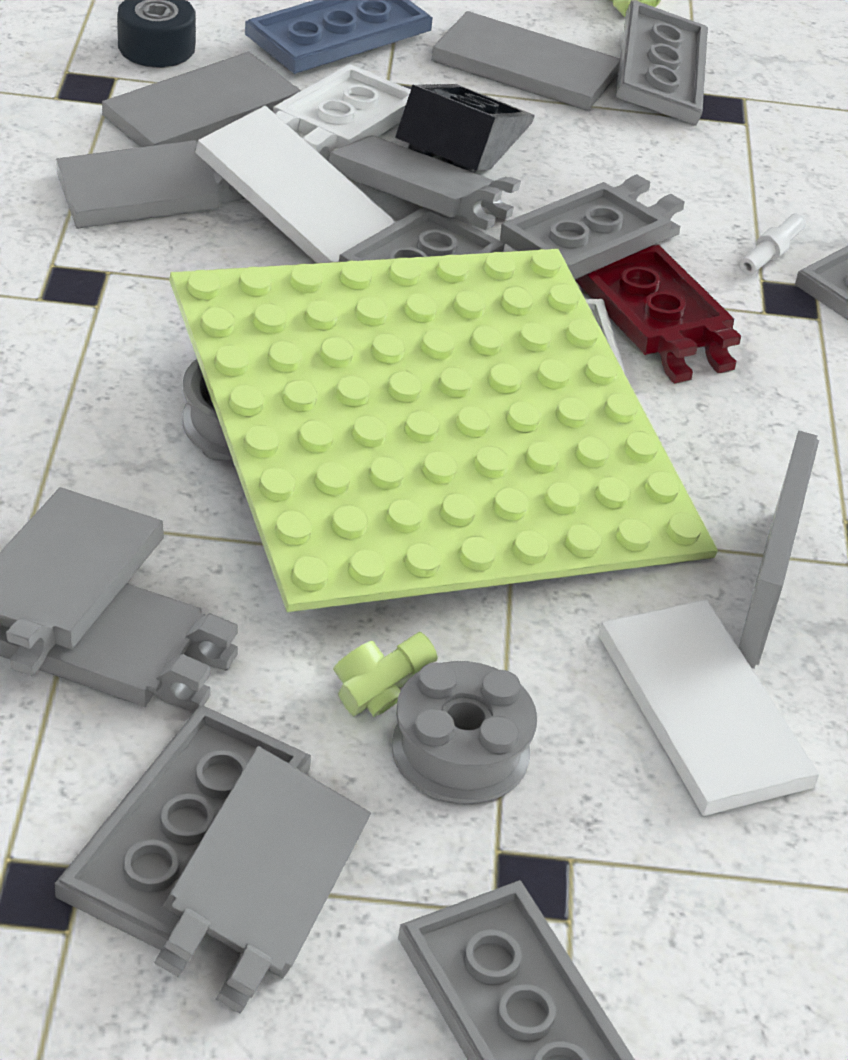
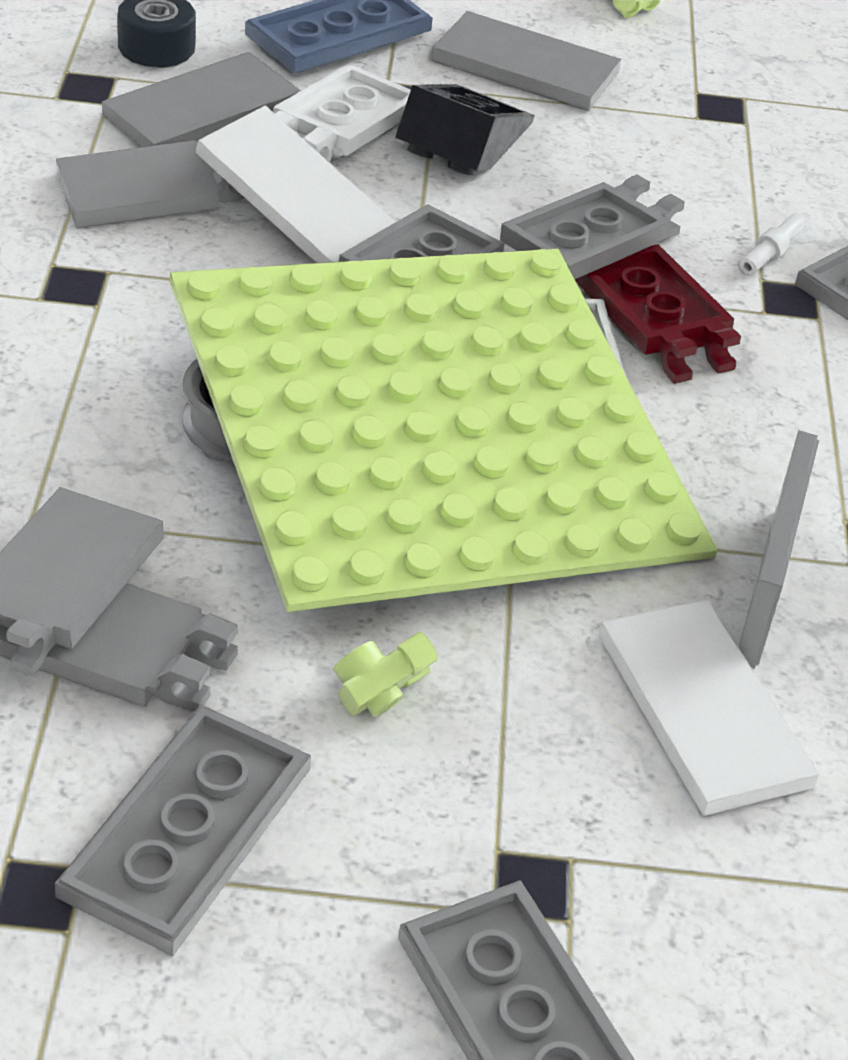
(262, 873): light grey tile -> none
(424, 180): light grey tile -> none
(463, 731): light grey wheel -> none
(663, 62): light grey tile -> none

